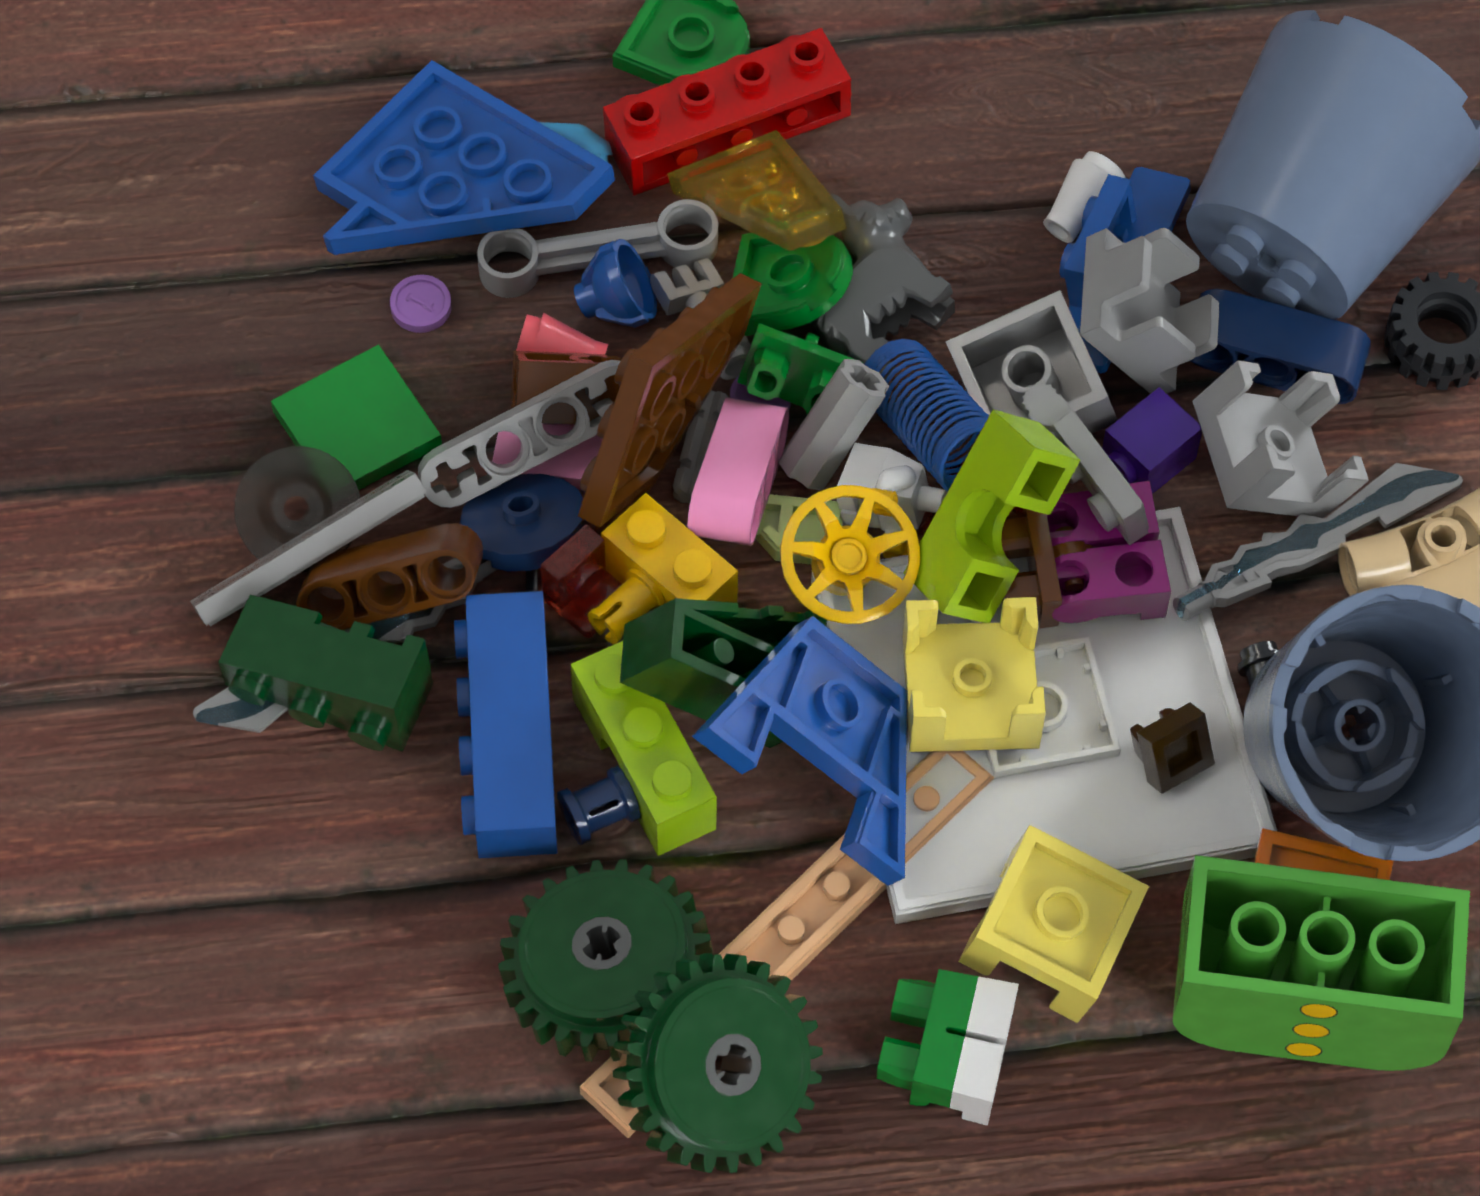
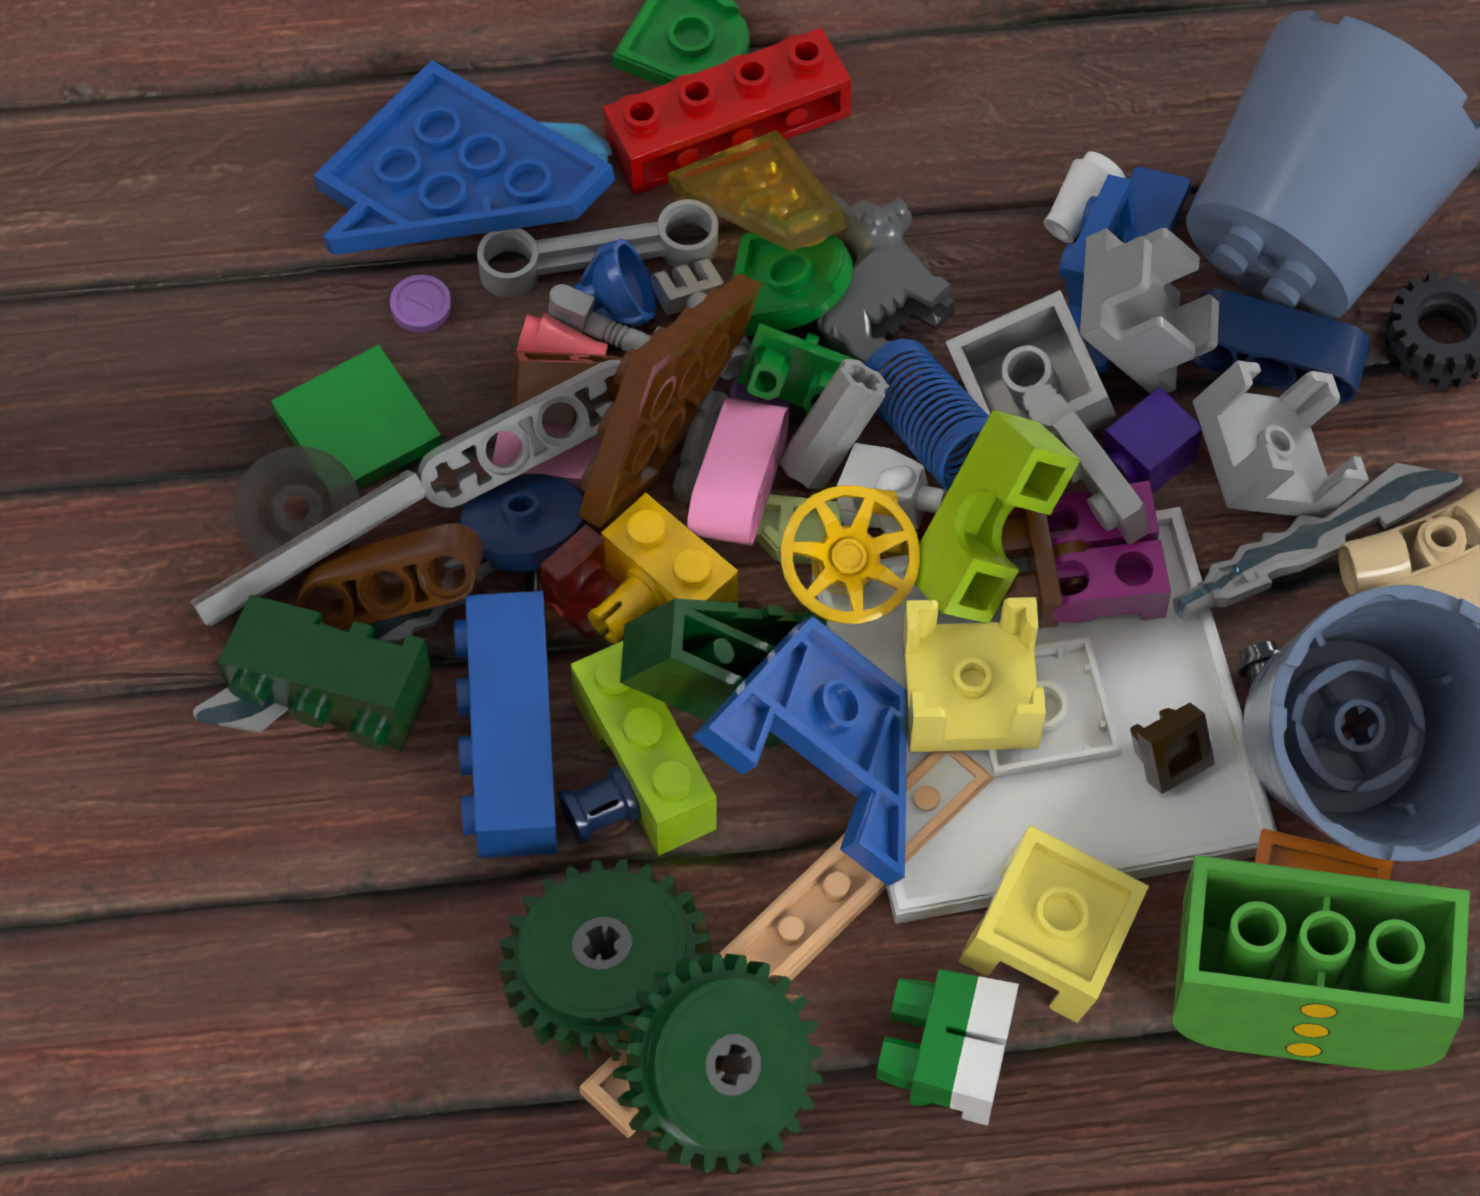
(577, 311): none -> light grey hinge

